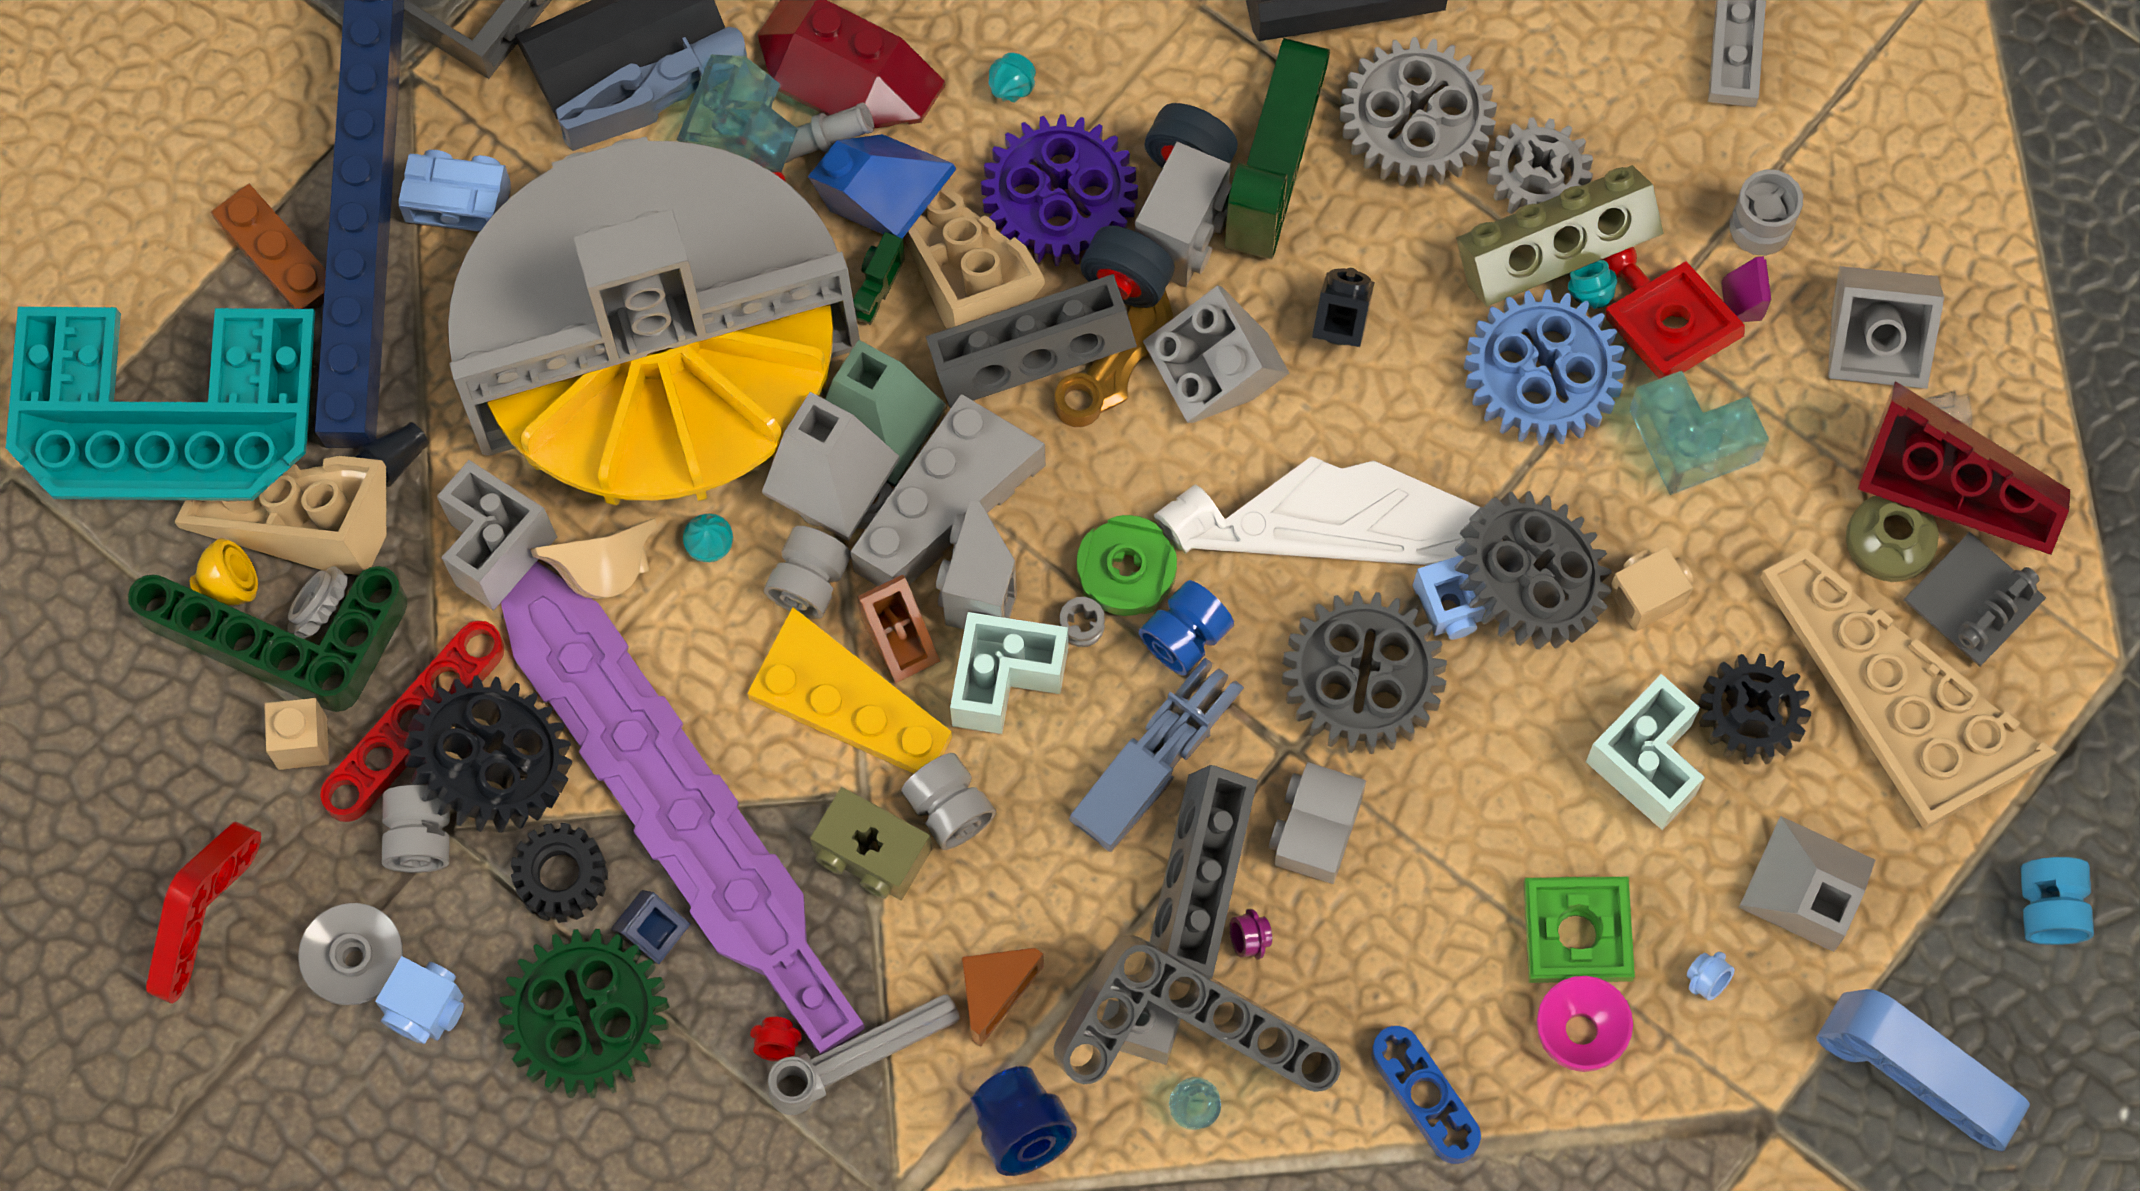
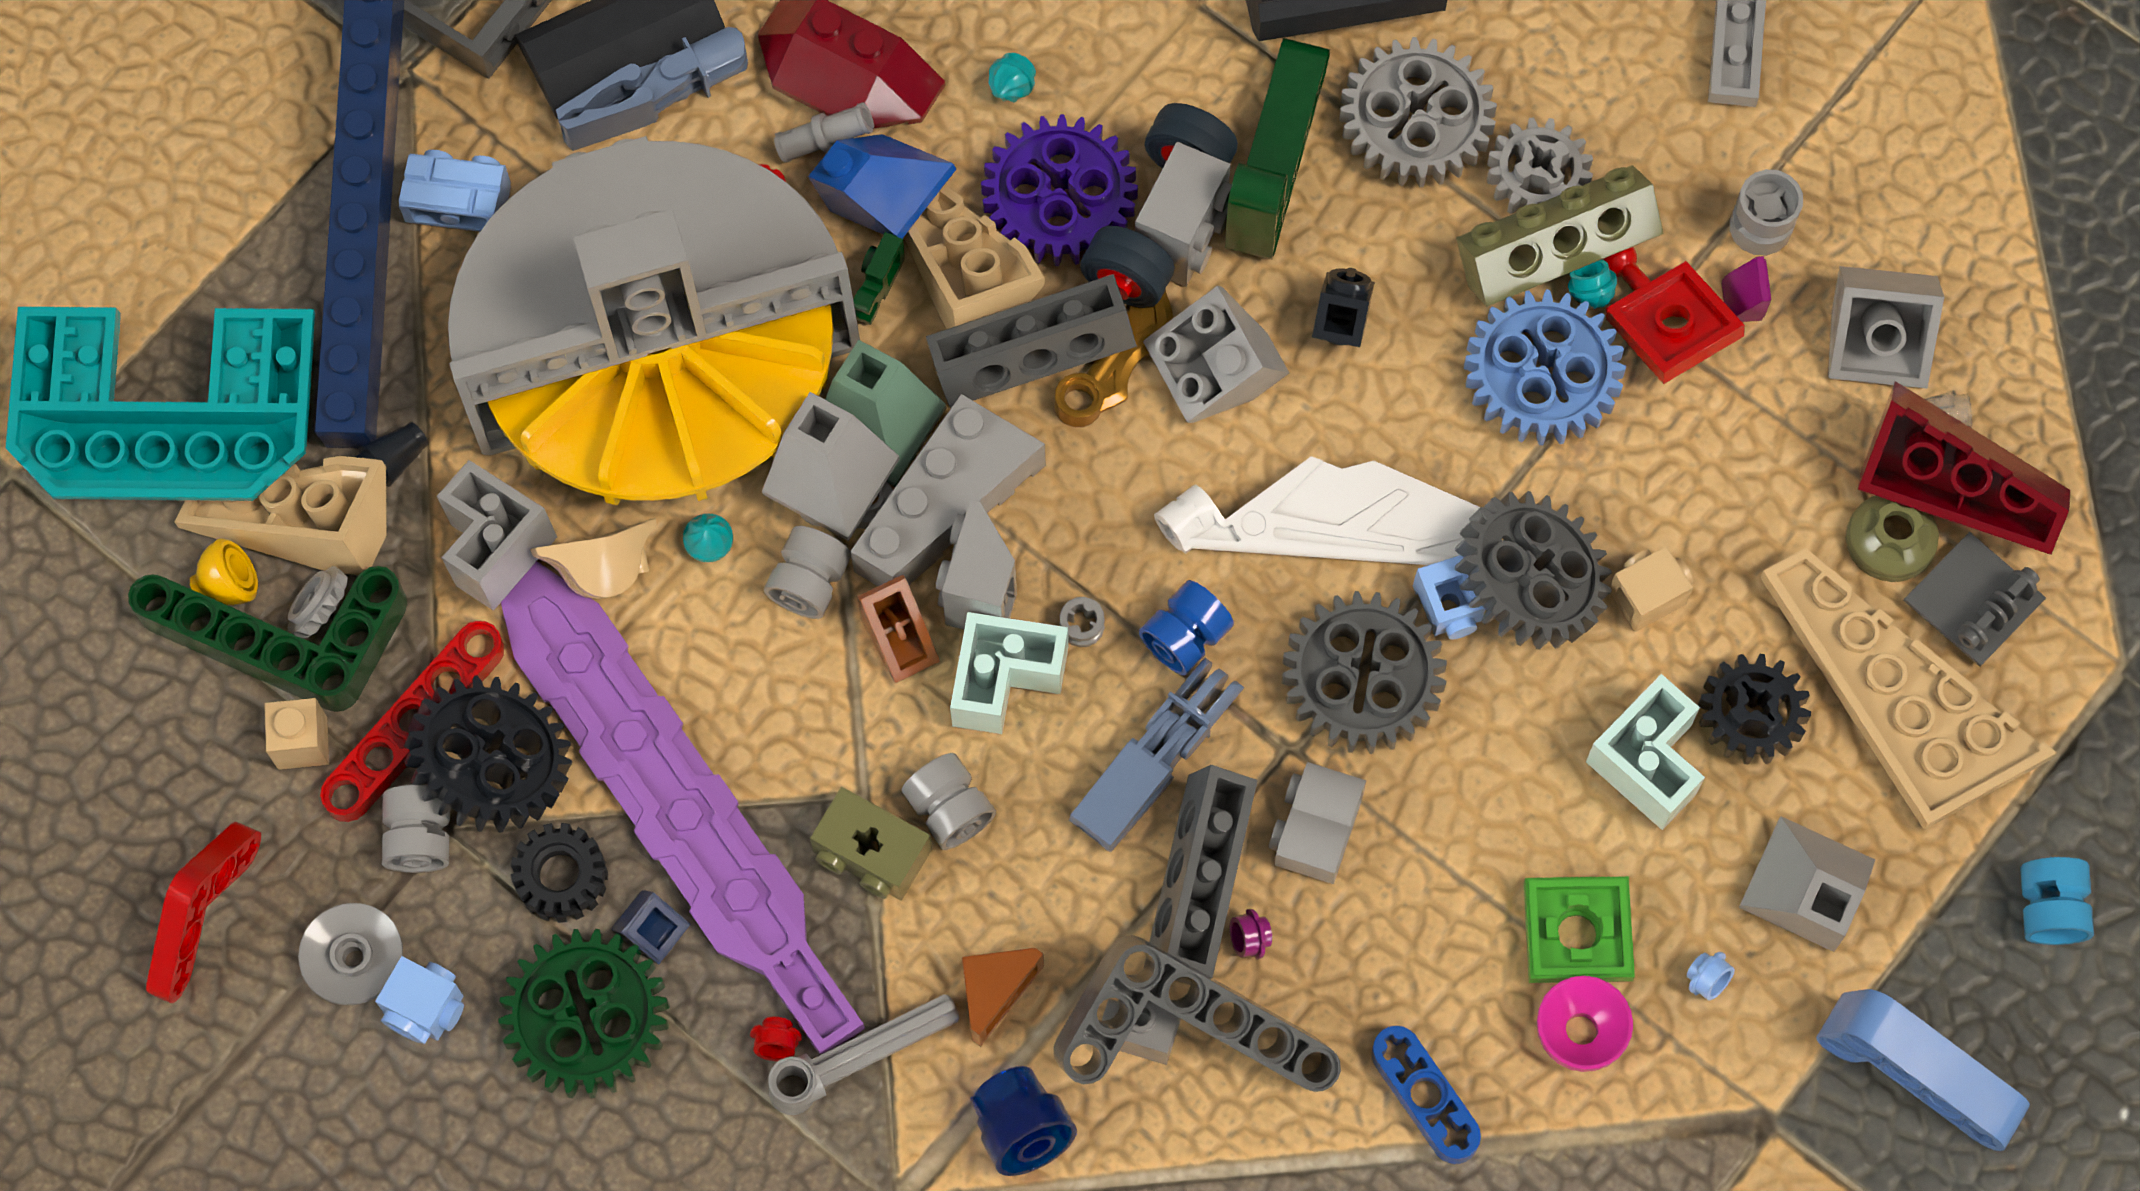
(272, 248): dark orange plate -> none
(736, 113): clear light blue brick -> none
(841, 696): yellow wing -> none
(1109, 544): bright green plate -> none
(1195, 1103): clear light blue plate -> none
(1694, 444): clear light blue brick -> none

